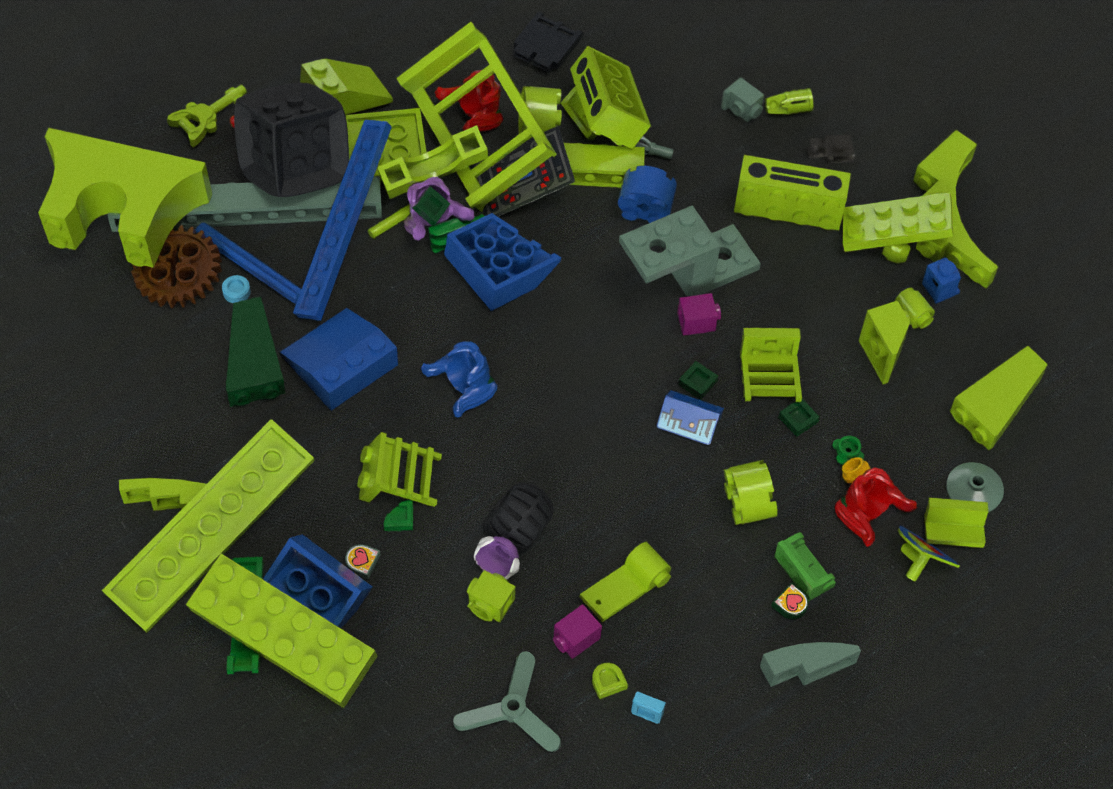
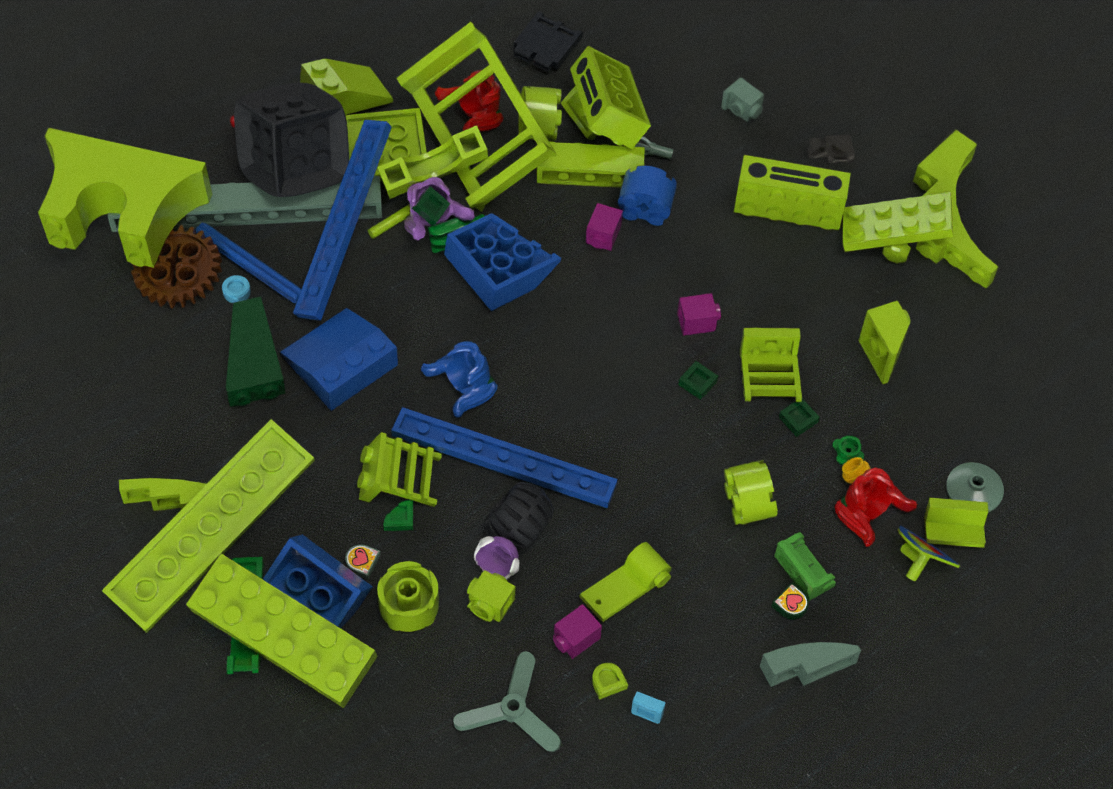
(204, 115): lime piece -> none
(406, 612): none -> lime brick
(505, 457): none -> blue plate
(543, 180): black sticker -> none
(604, 227): none -> magenta brick
(689, 252): sand green bracket -> none
(689, 417): panel -> none
(782, 103): lime hinge -> none
(917, 307): lime brick -> none
(947, 277): blue brick -> none
(997, 397): lime slope -> none

